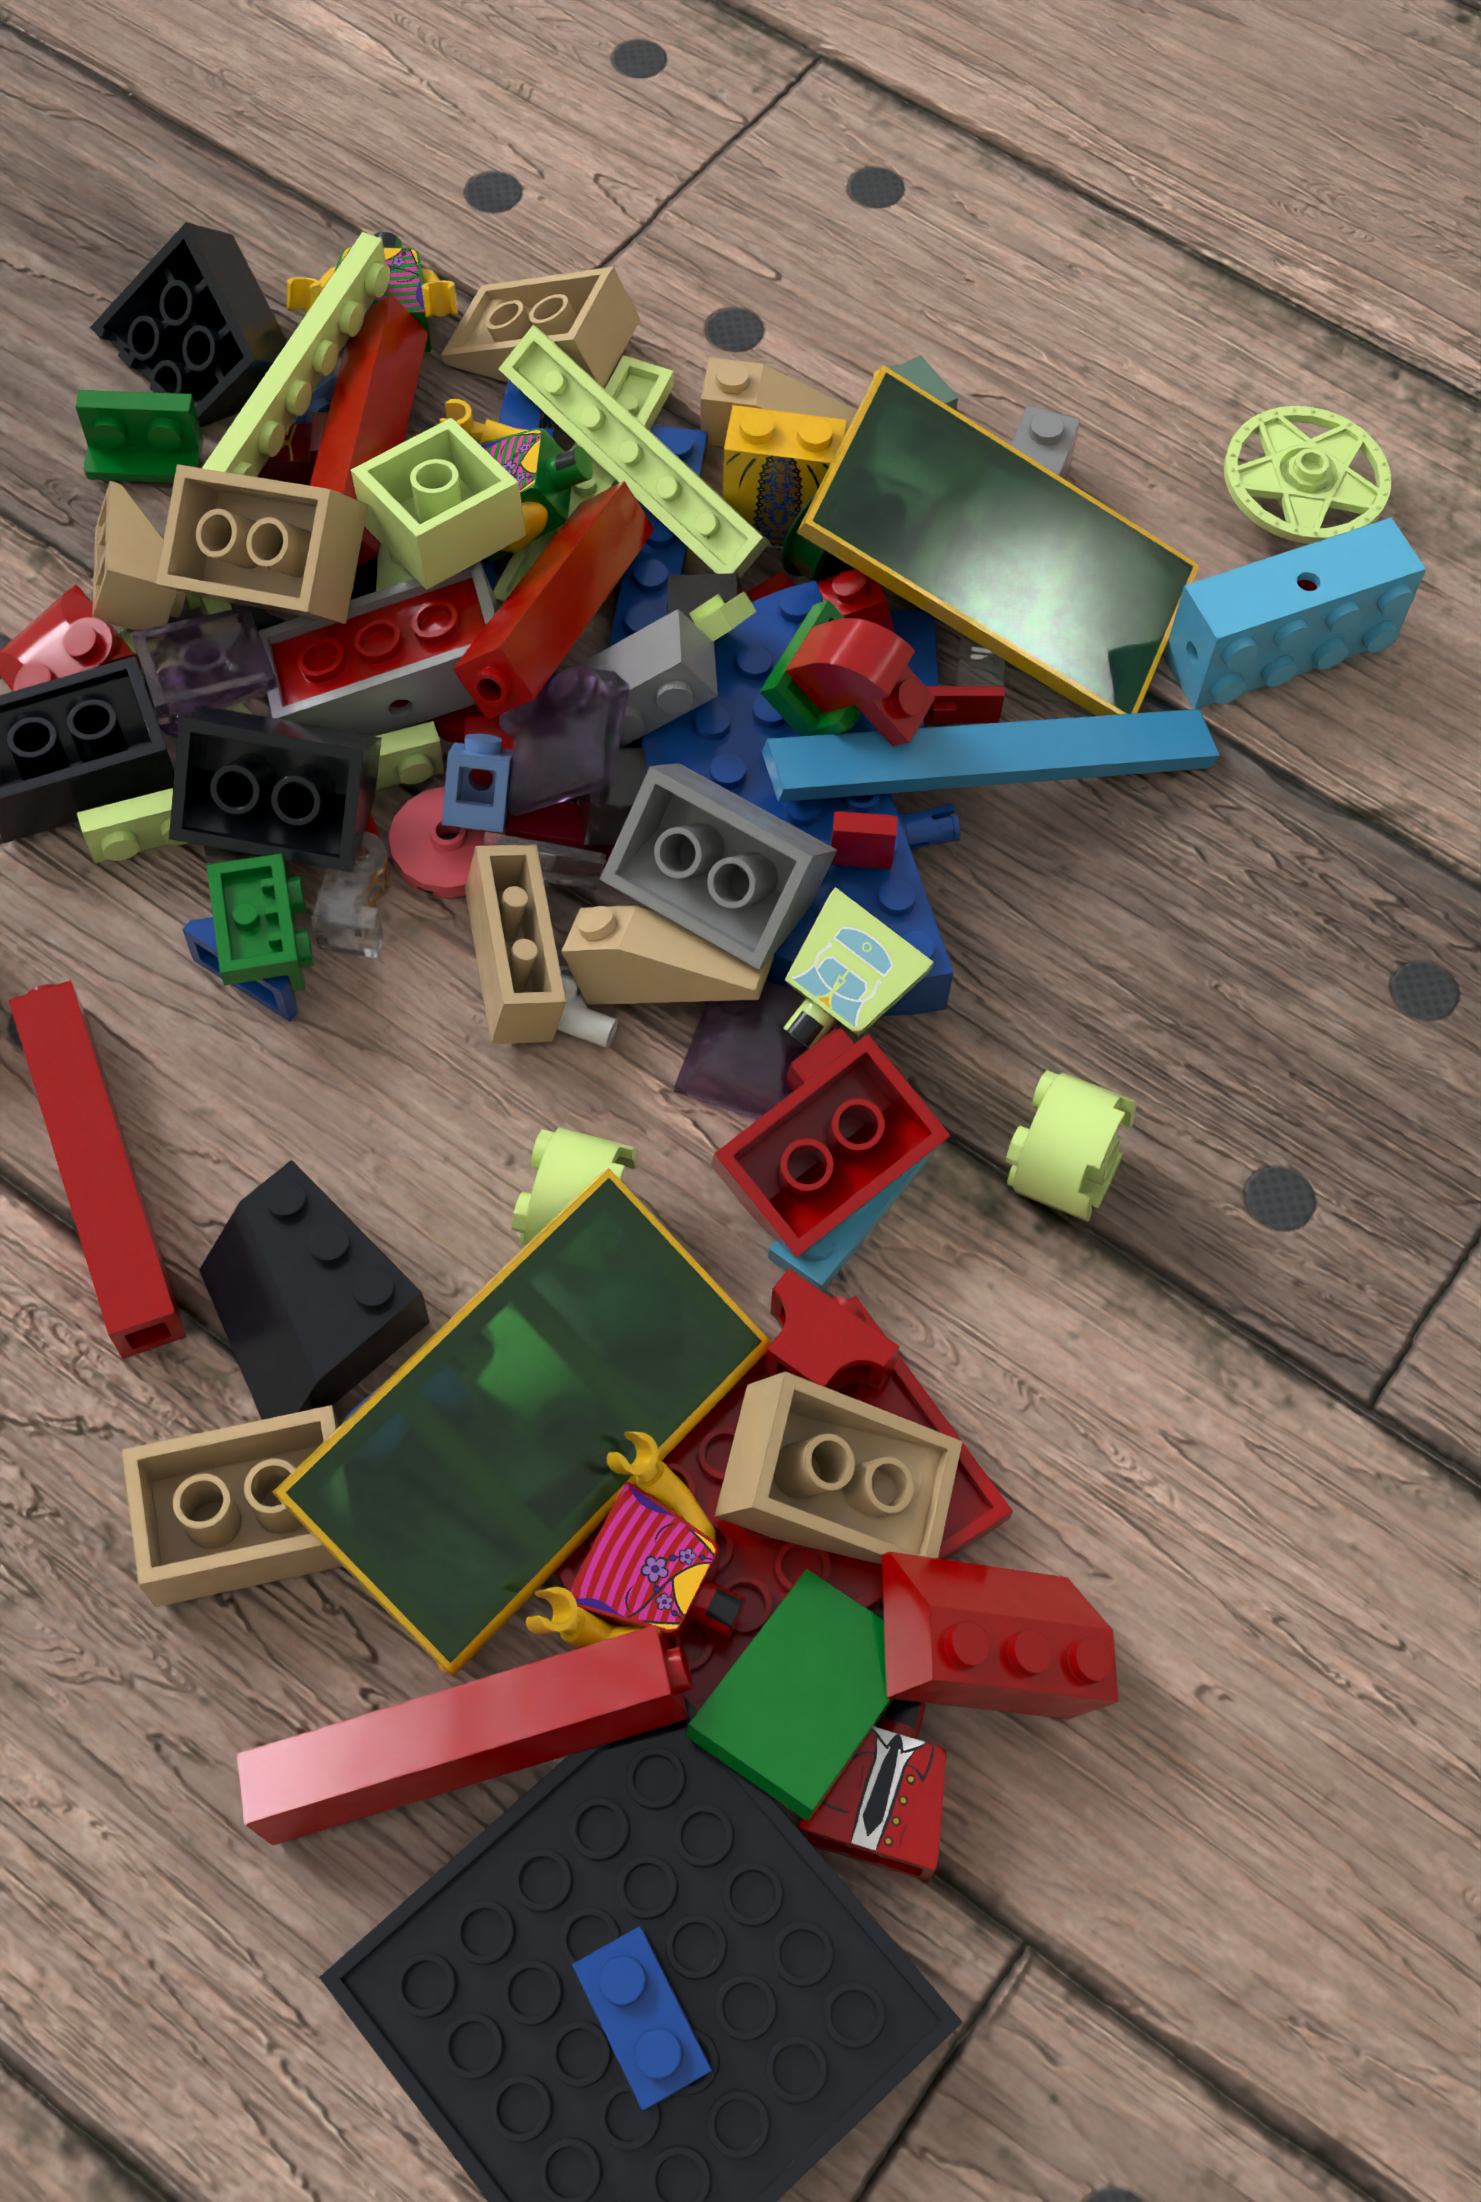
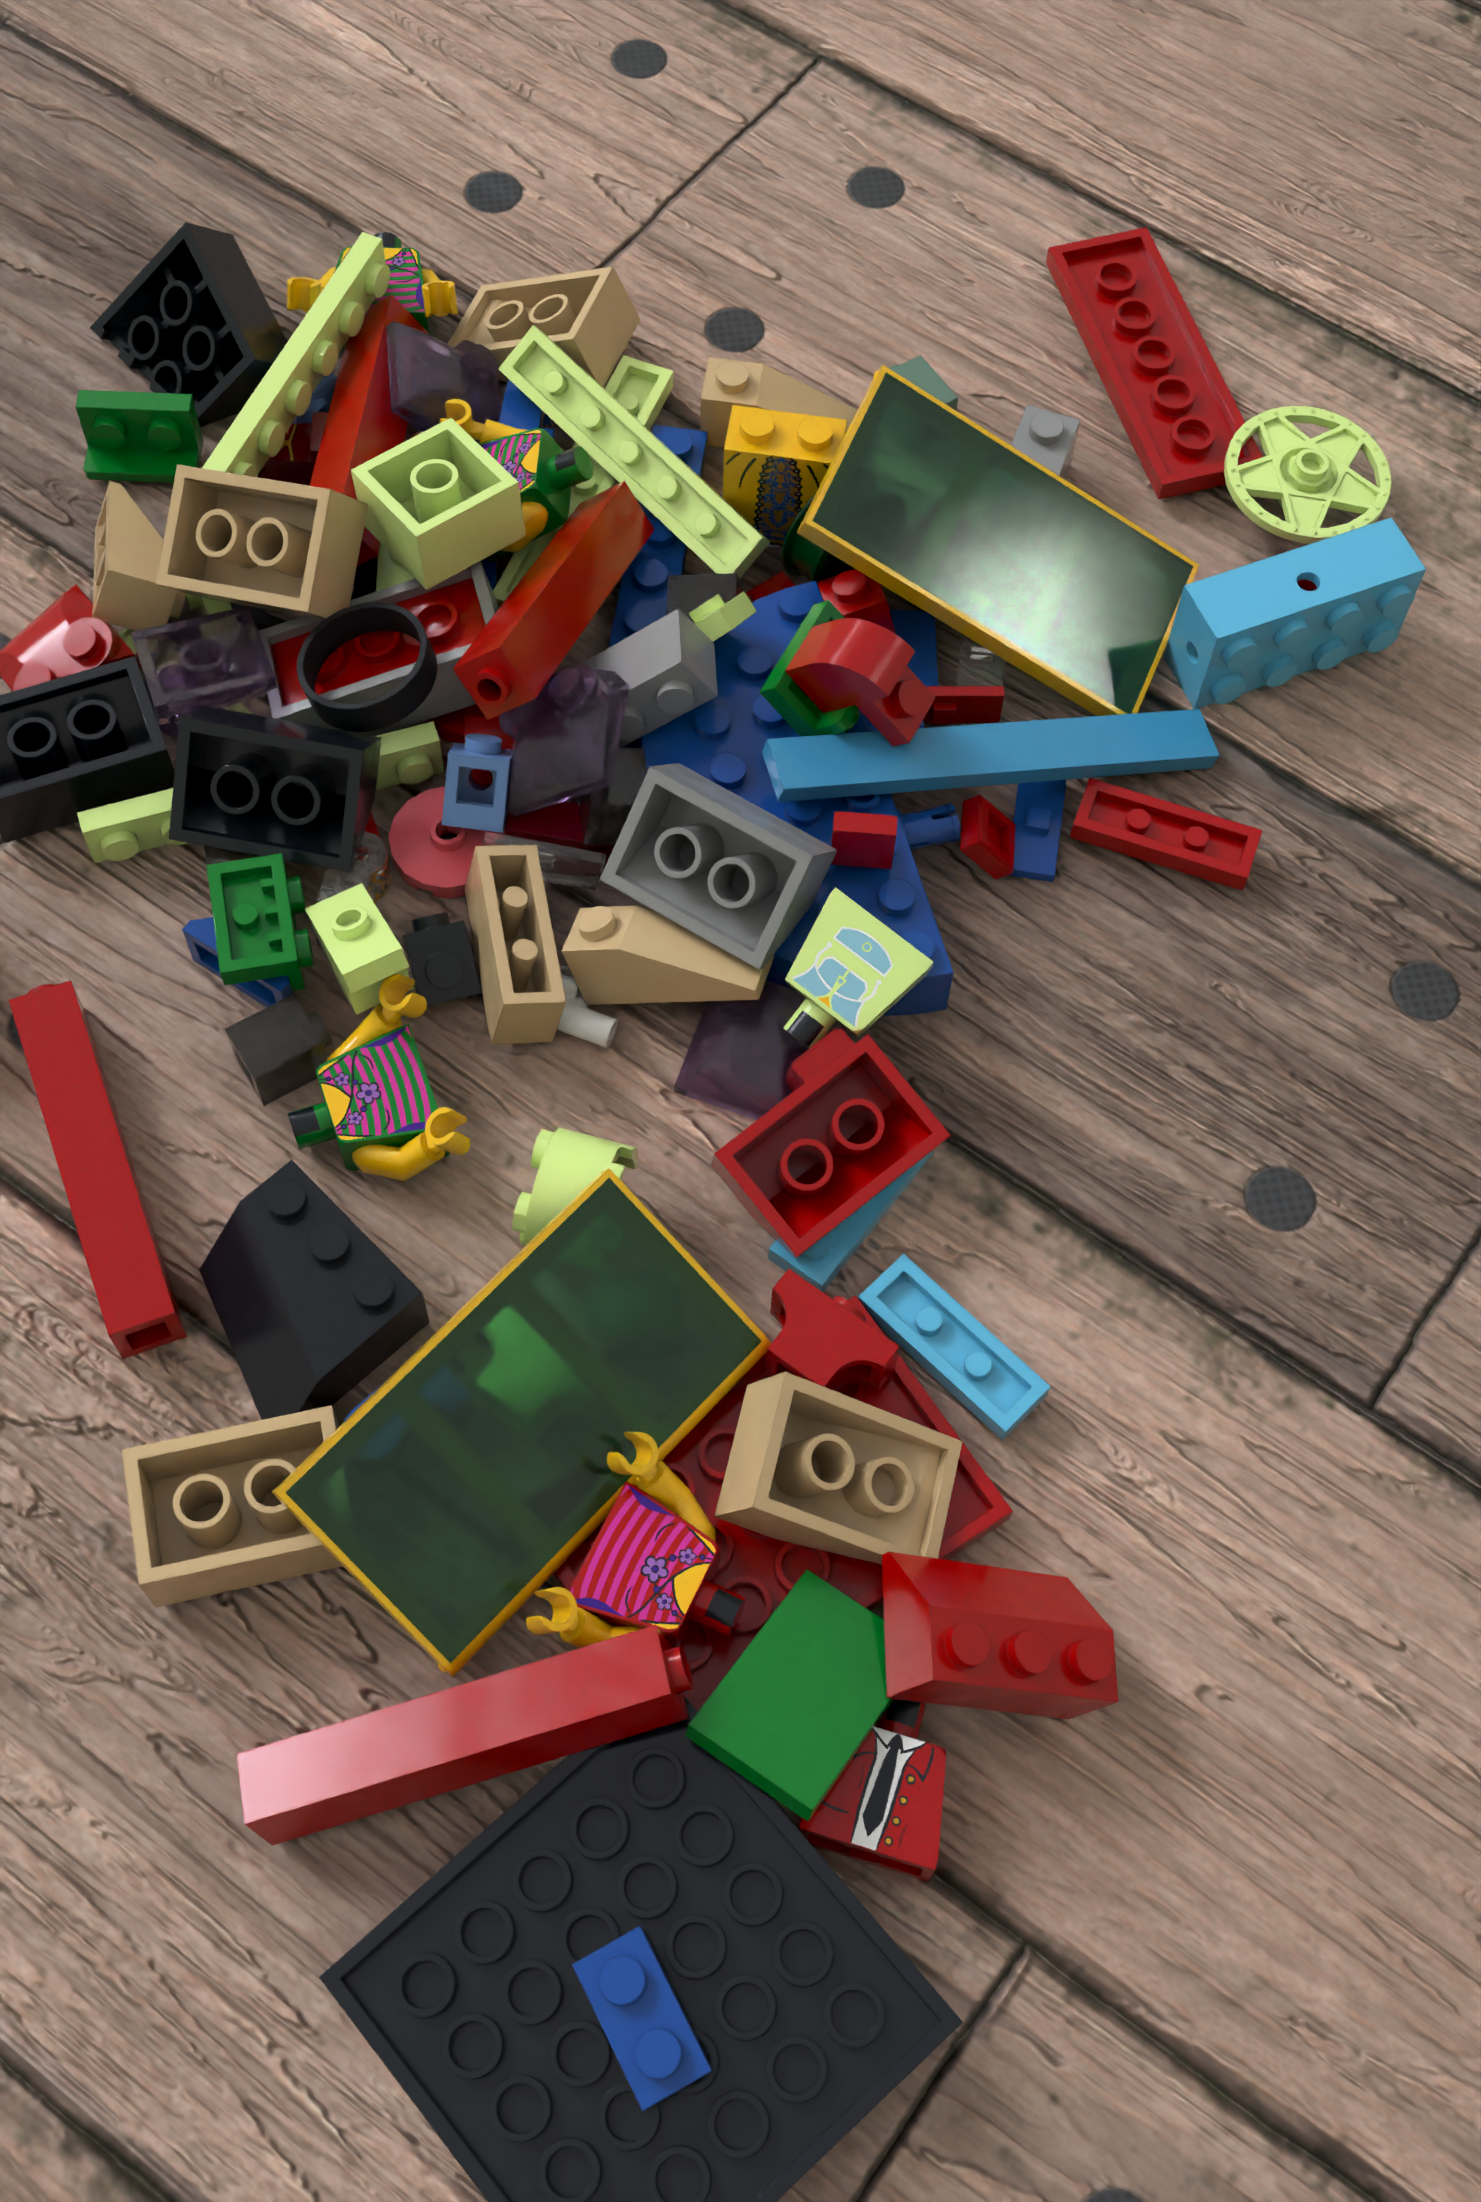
(279, 1048): none -> clear smoke brick
(346, 626): none -> black tyre
(357, 945): none -> yellowish green brick
(381, 1096): none -> torso
(431, 372): none -> slope
(441, 959): none -> black bracket
(954, 1347): none -> medium azure plate
(987, 837): none -> red tile
(1038, 828): none -> blue piece
(1070, 1146): yellowish green brick -> none
(1150, 359): none -> red plate
(1166, 834): none -> red plate

